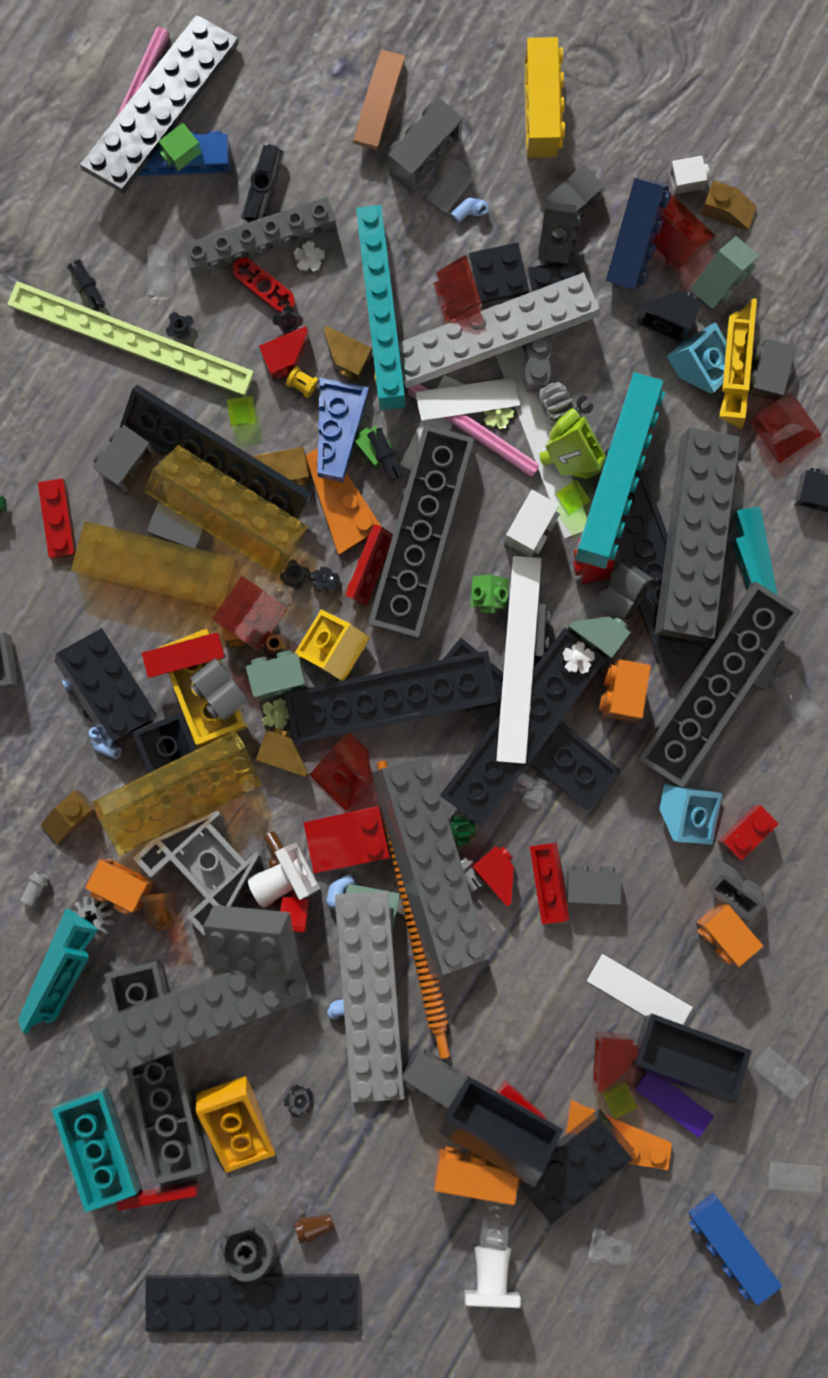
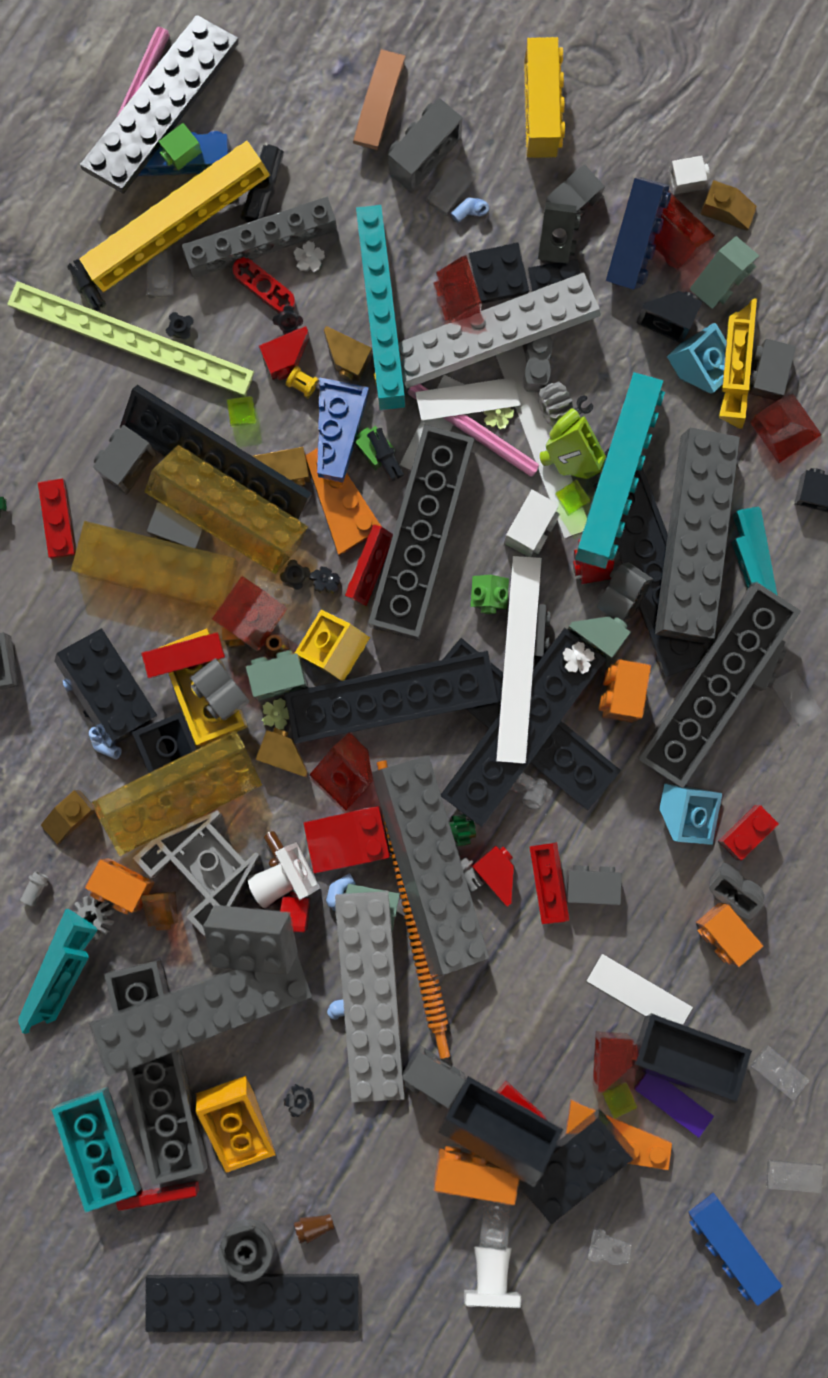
(174, 216): none -> yellow brick

